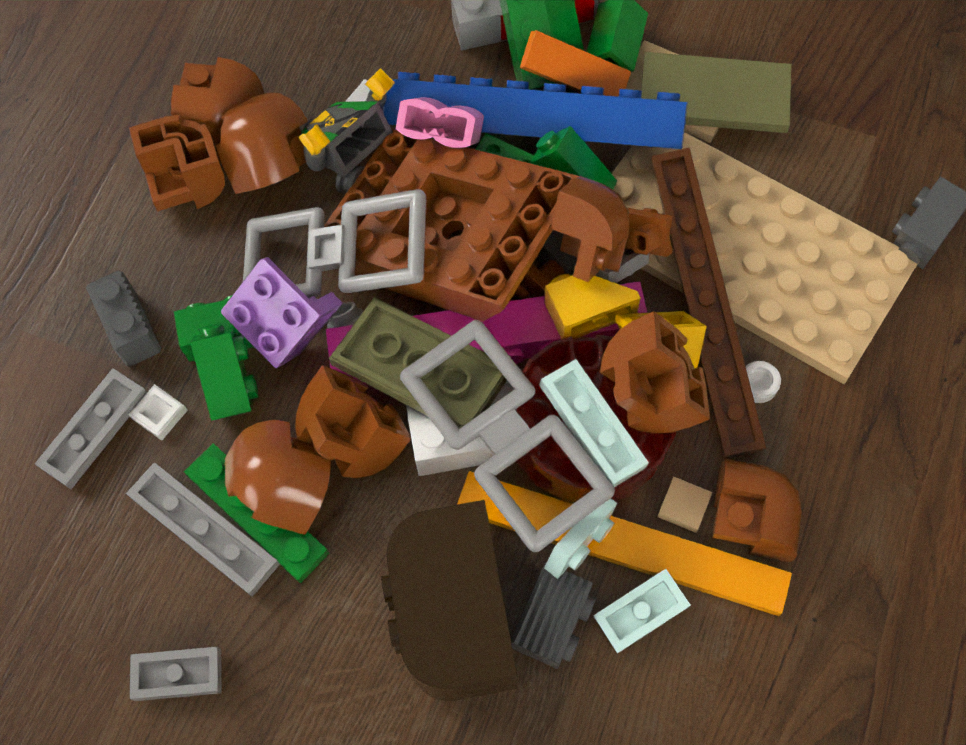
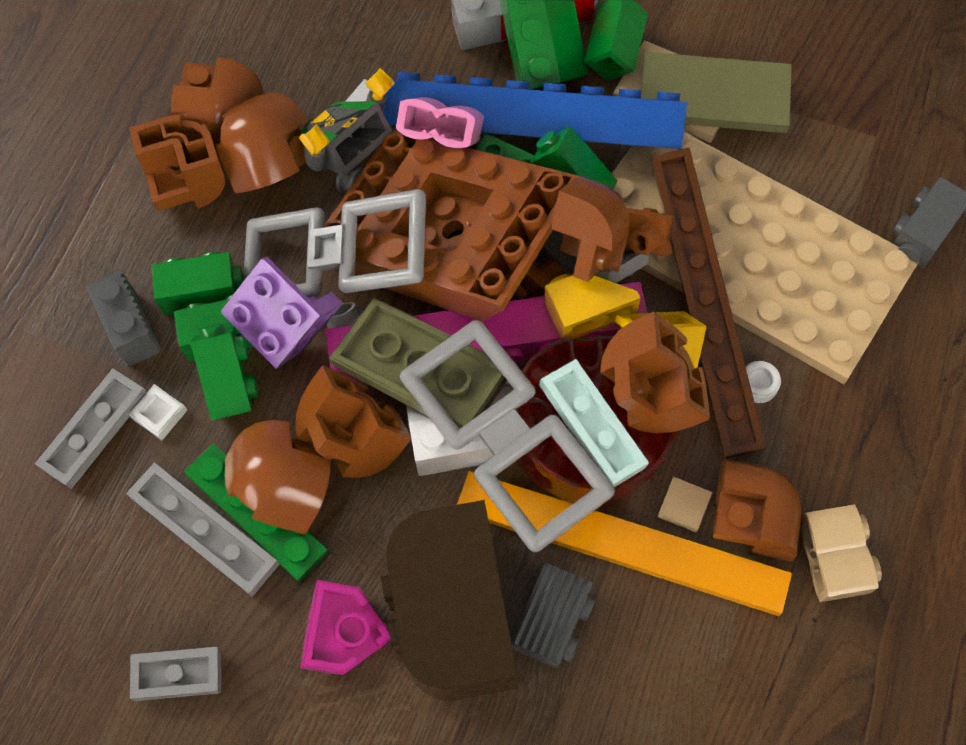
(195, 280): none -> green brick
(340, 629): none -> dark pink plate
(571, 65): orange tile -> none
(573, 546): light aqua plate -> none
(641, 611): light aqua plate -> none
(839, 553): none -> tan brick

